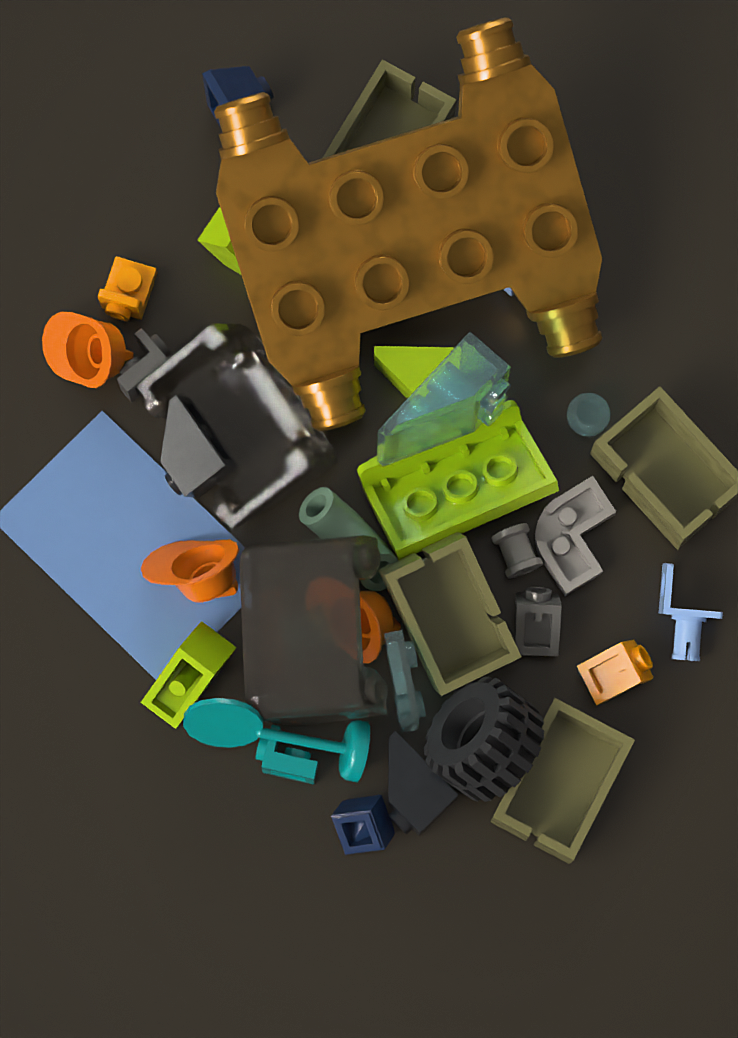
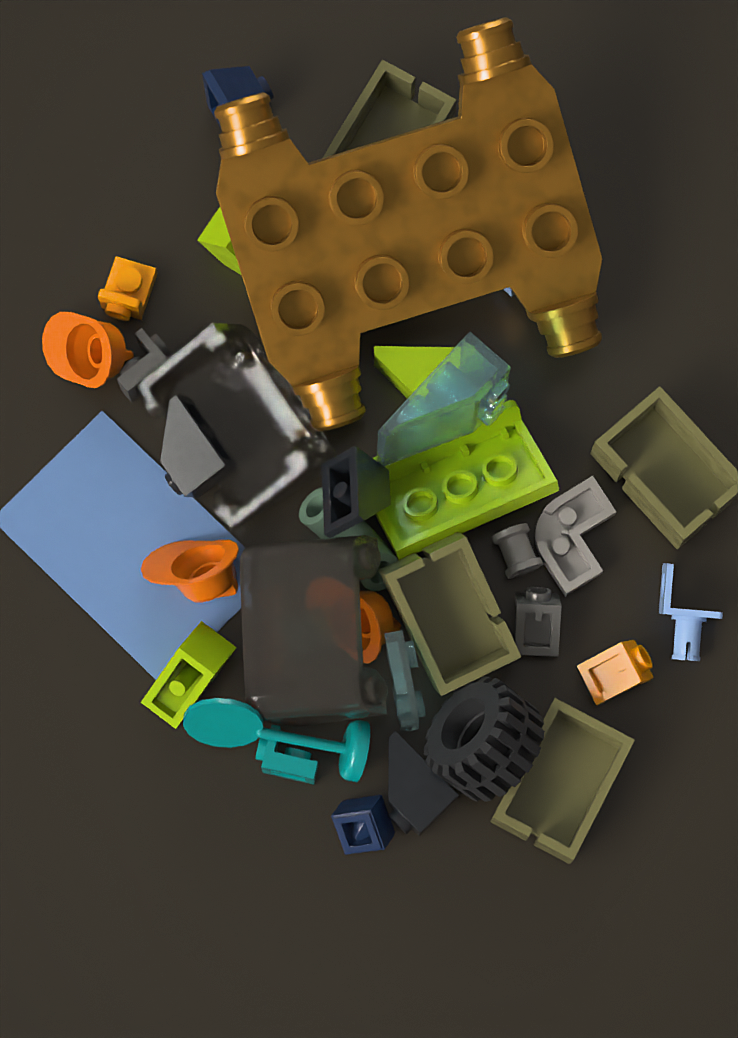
(352, 490): none -> black slope
(588, 414): clear light blue plate -> none

